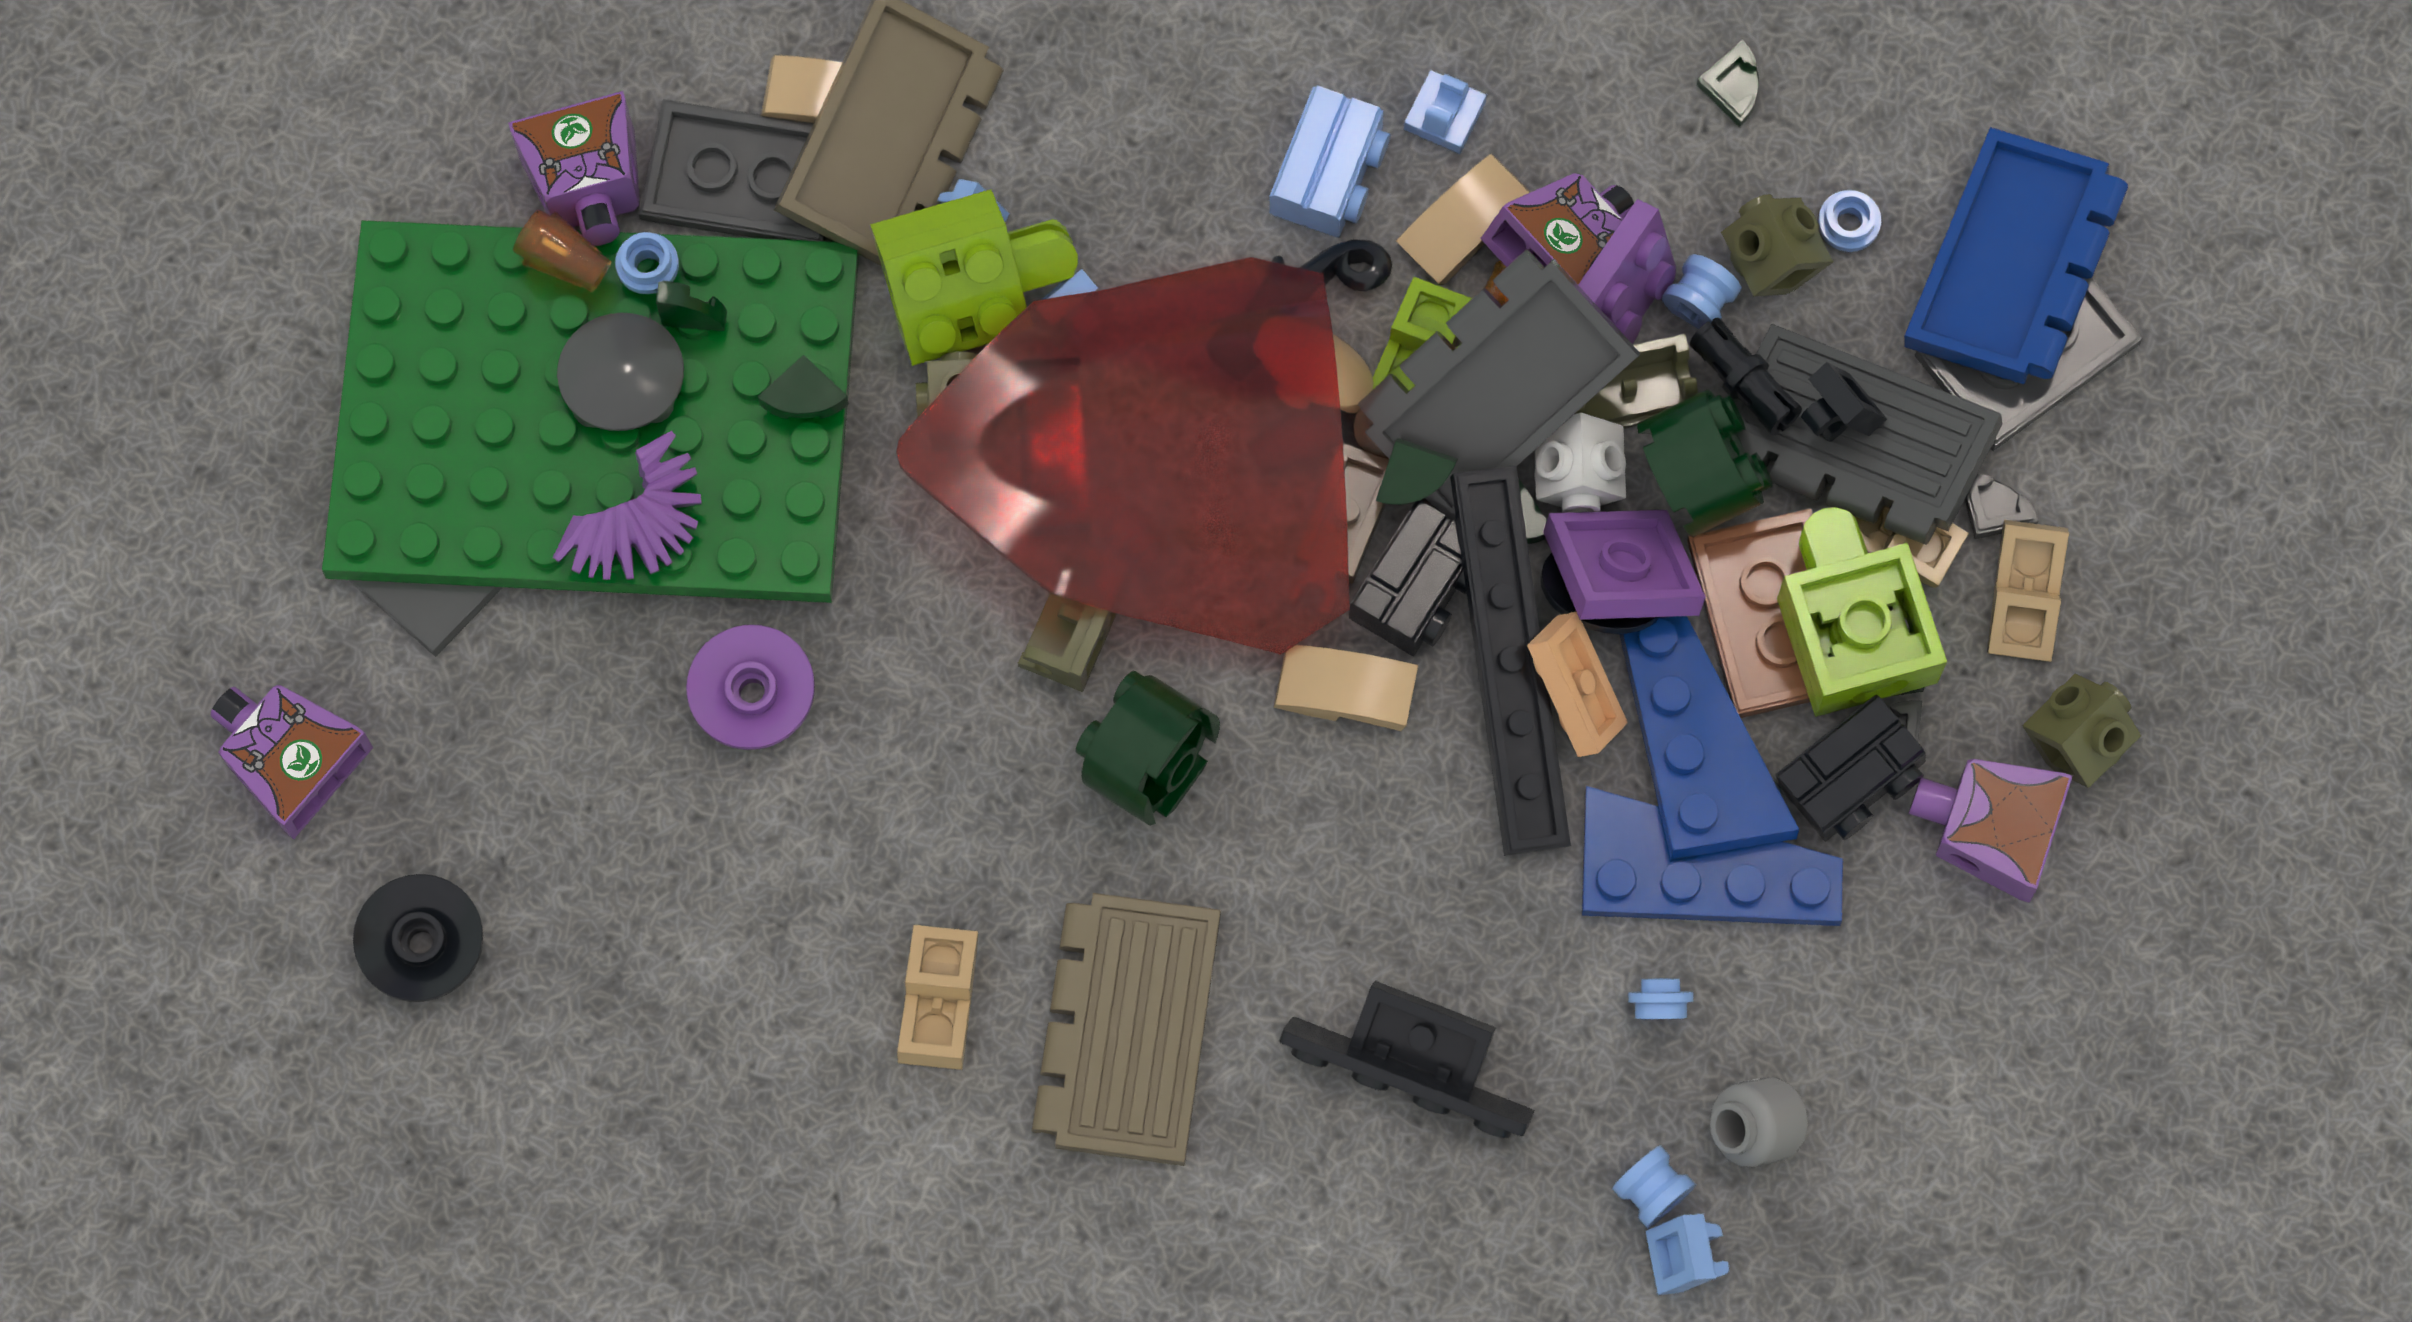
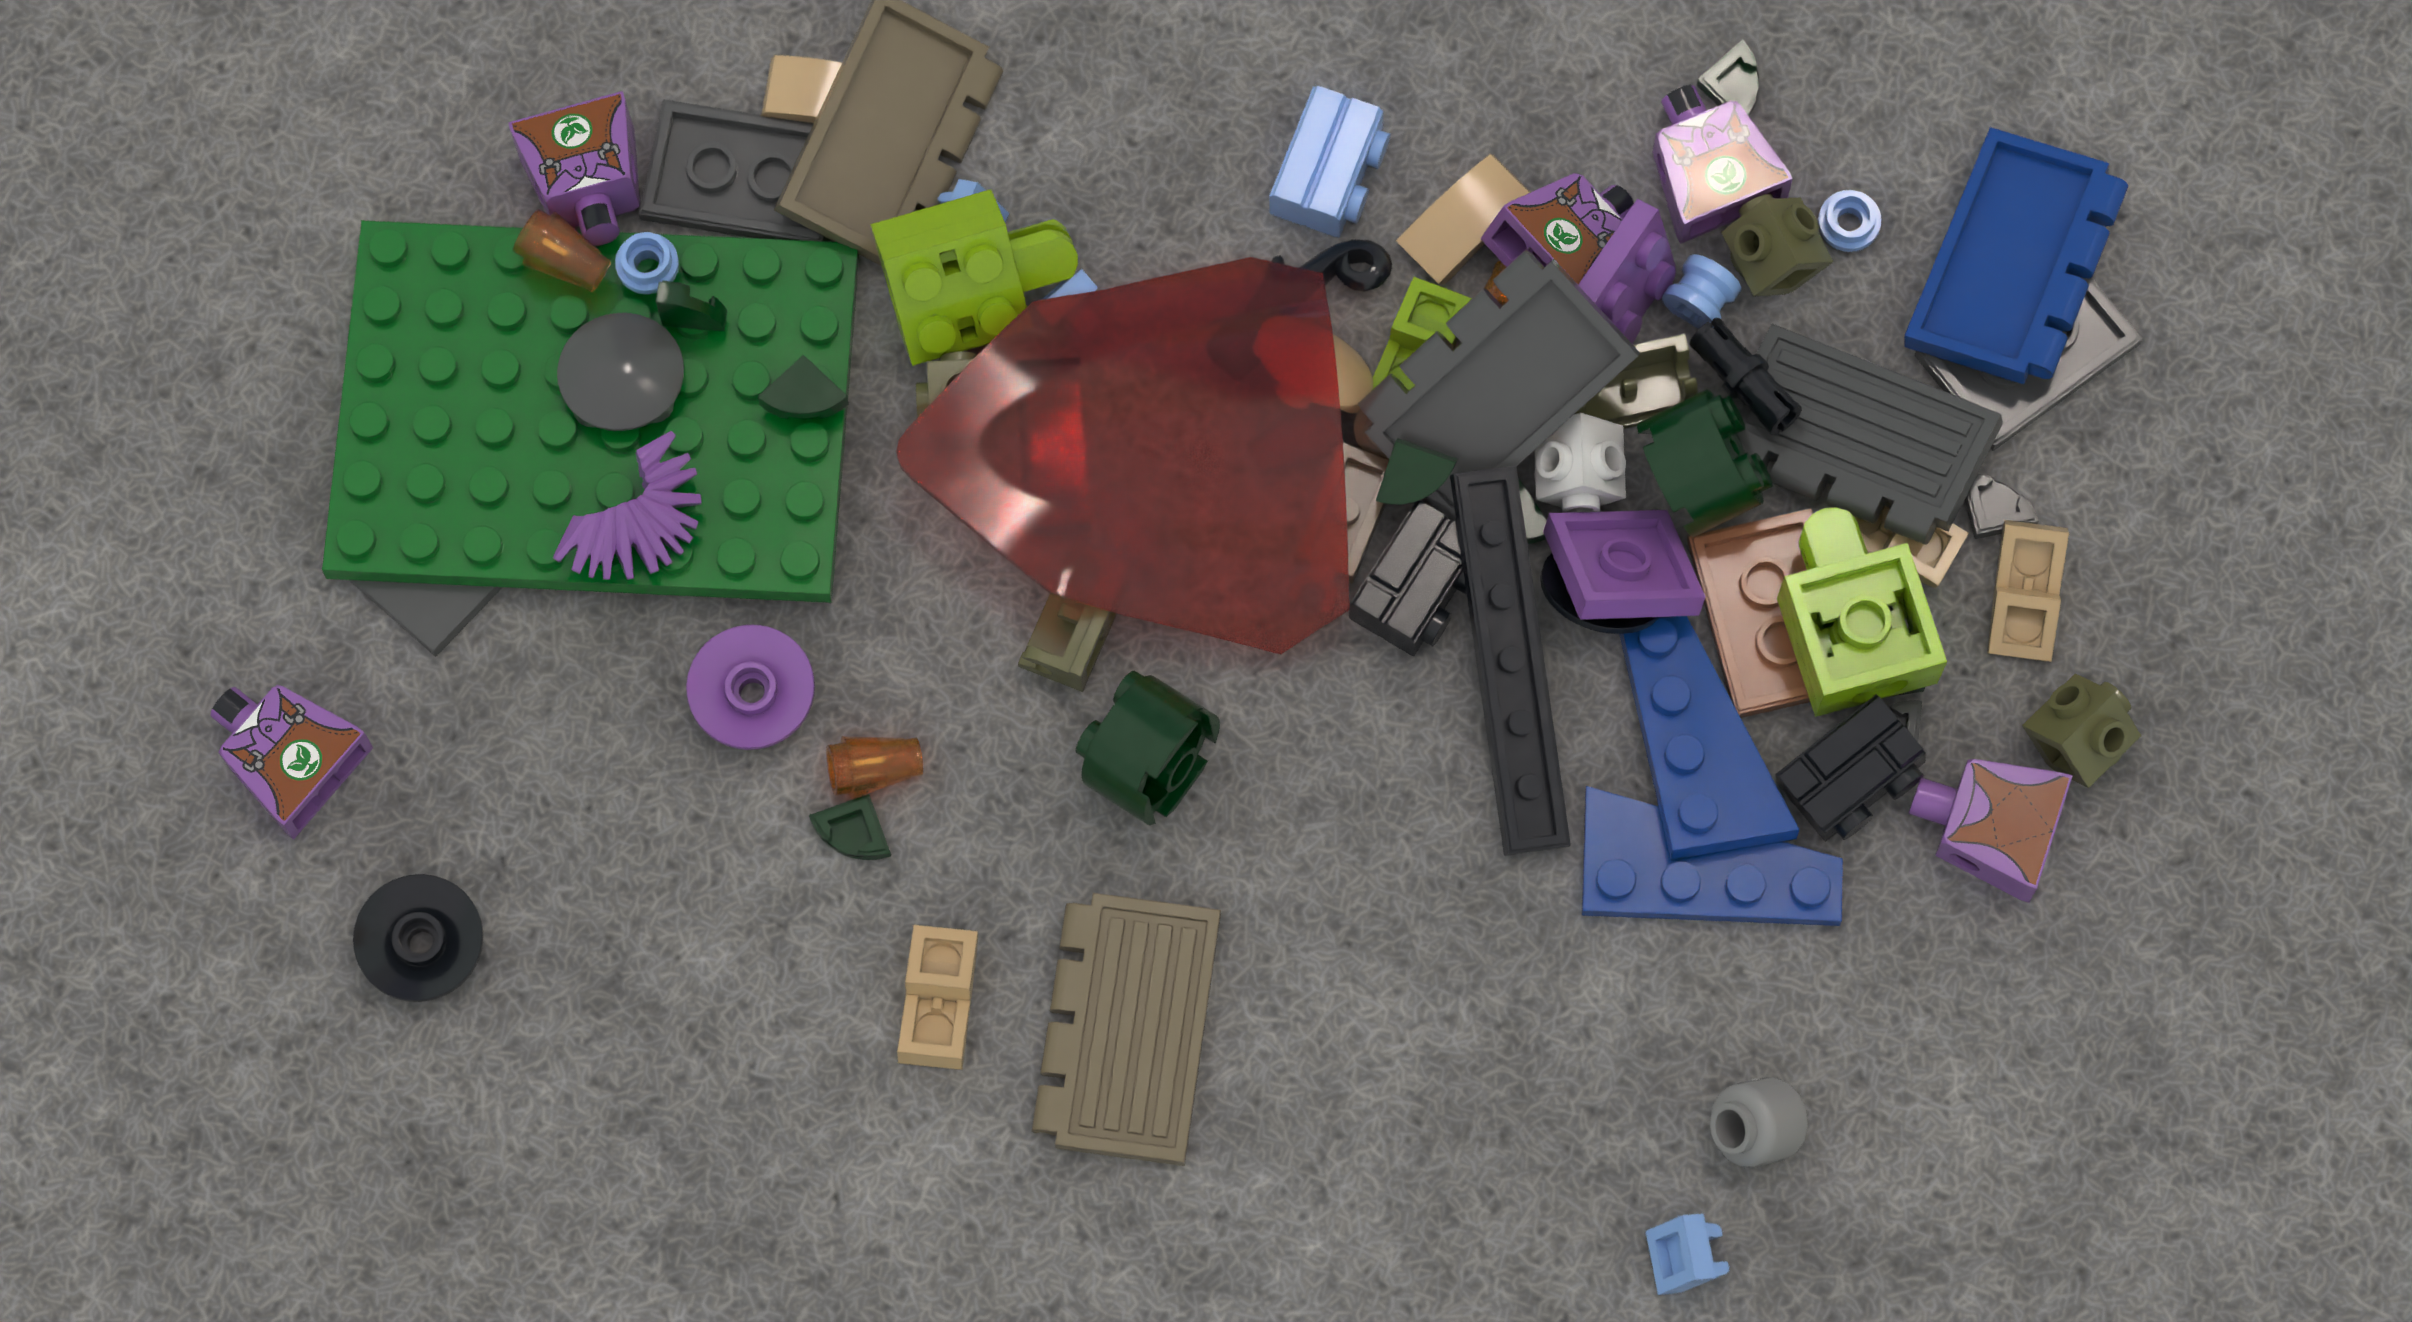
(852, 829): none -> dark green tile
(871, 763): none -> clear orange cone
(1346, 685): tan slope -> none
(1418, 1051): black bracket -> none
(1445, 111): light blue tile -> none
(1577, 684): light nougat plate -> none
(1653, 1186): light blue wheel -> none
(1660, 999): light blue plate -> none
(1713, 163): none -> torso
(1841, 405): black tile -> none

